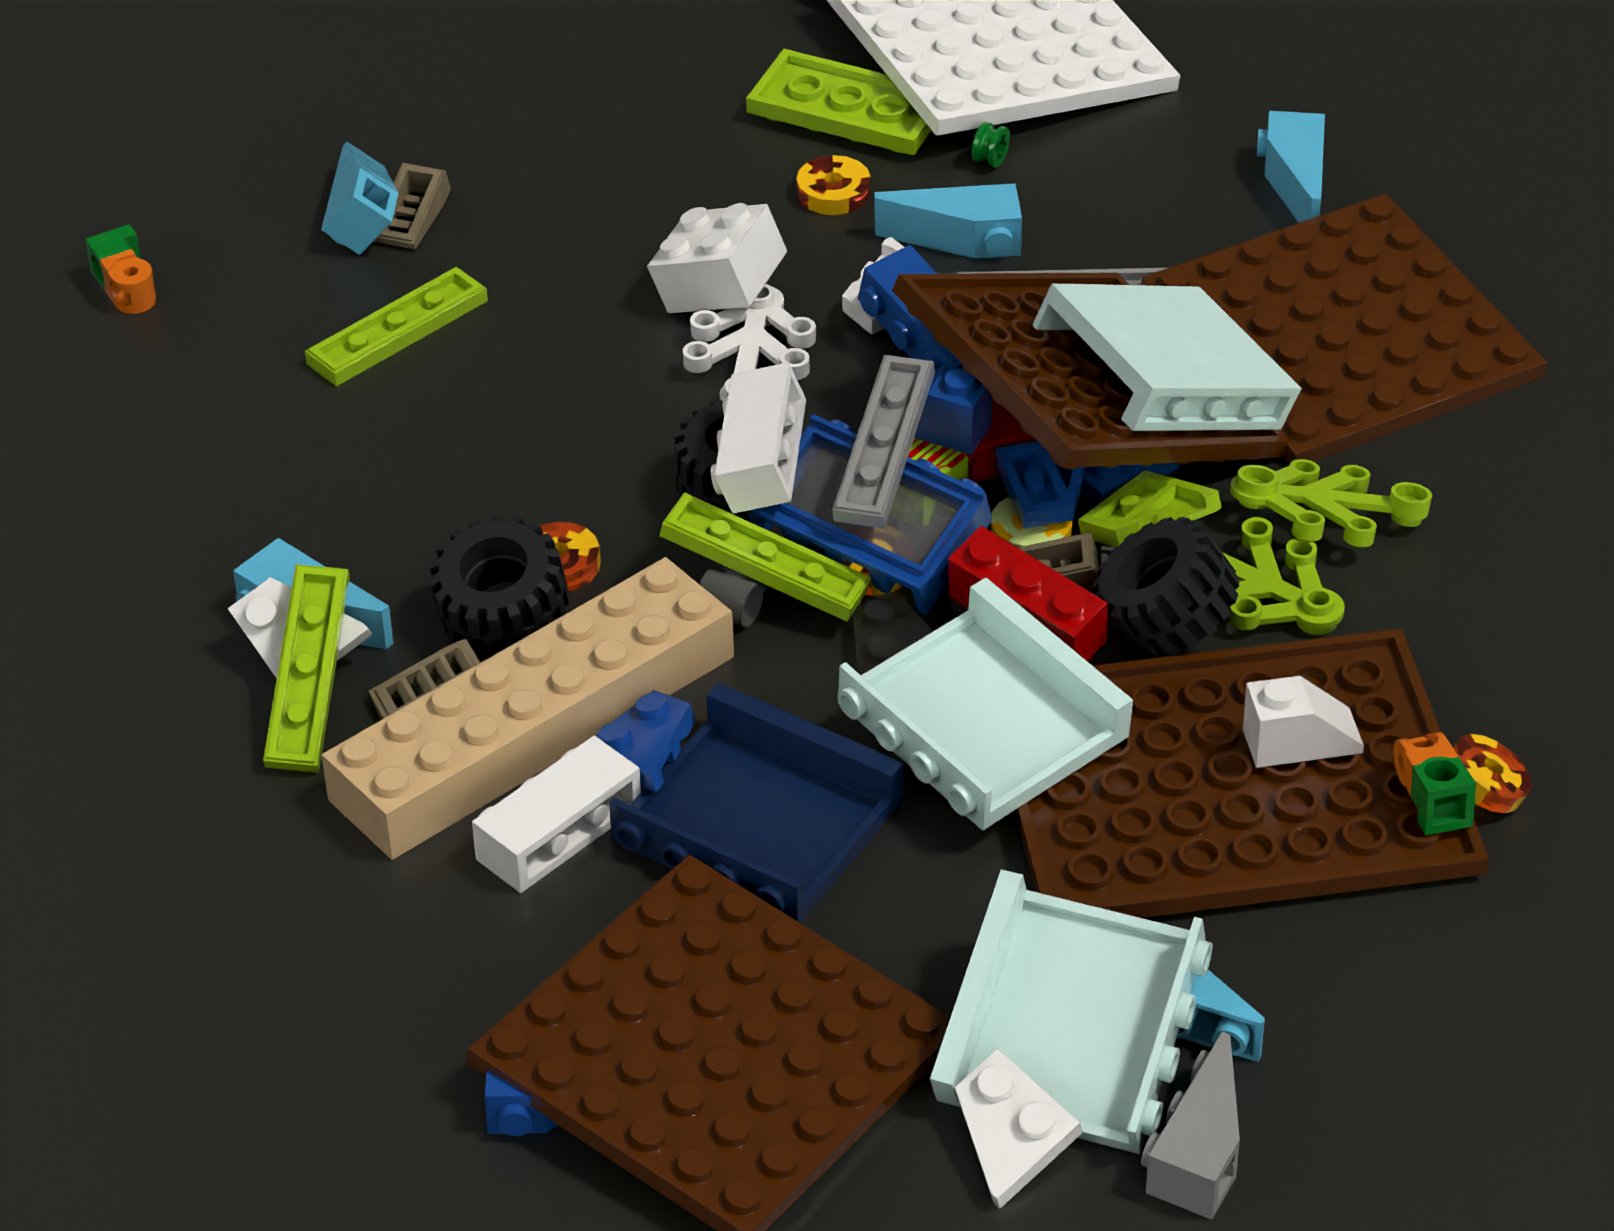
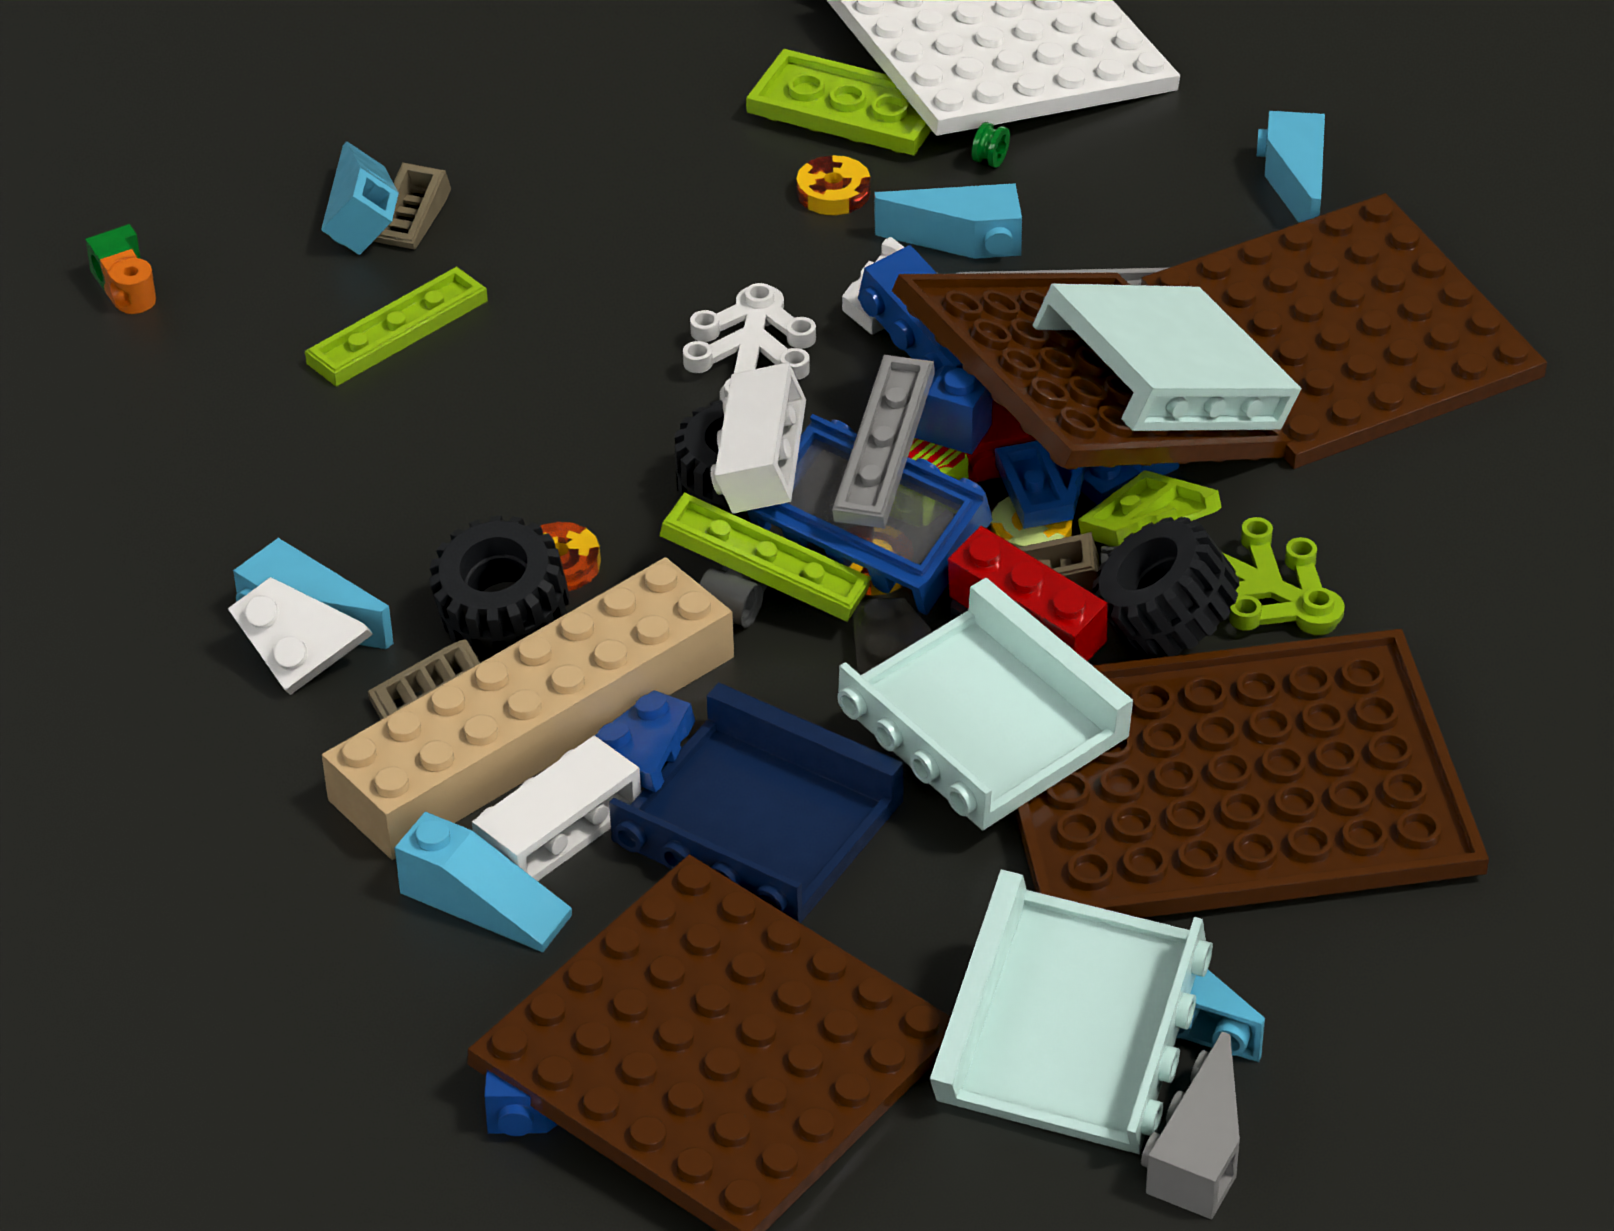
(306, 668): lime tile -> none
(477, 883): none -> medium azure slope
(717, 258): white brick -> none
(1012, 1125): white wing -> none
(1296, 723): white slope -> none
(1329, 497): lime plant -> none
(1436, 782): green leg -> none
(1498, 773): clear red piece -> none

